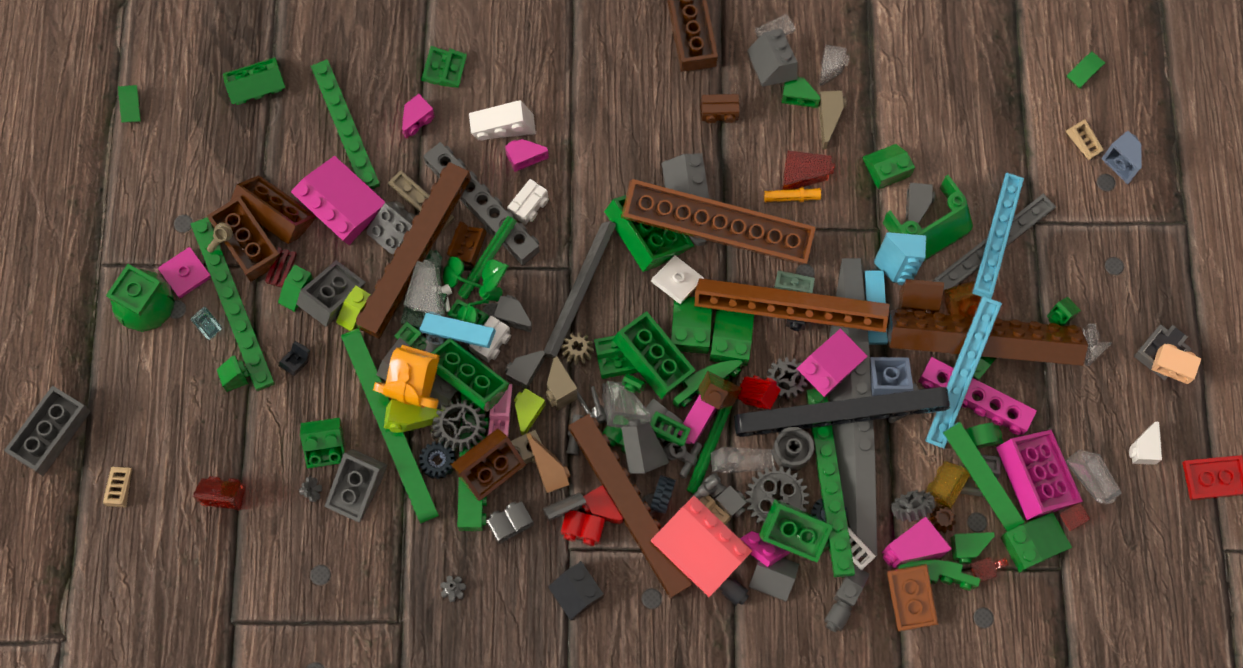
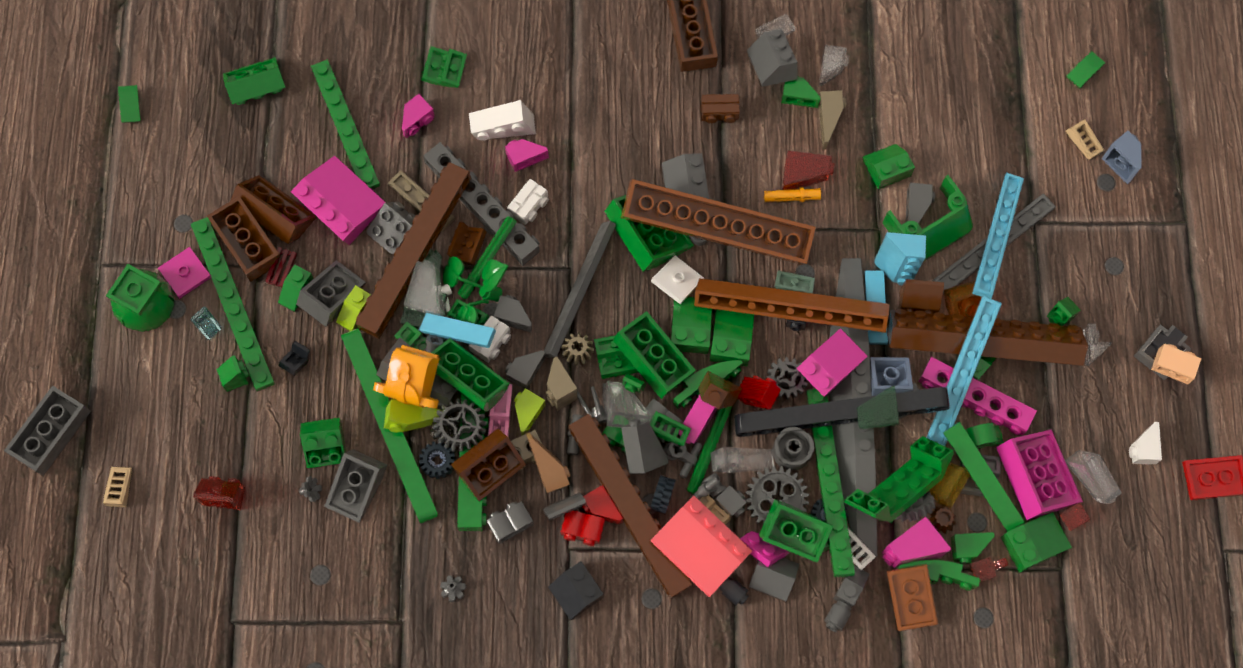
(221, 233): dark tan plate -> none
(879, 410): none -> clear green wing
(907, 484): none -> green slope

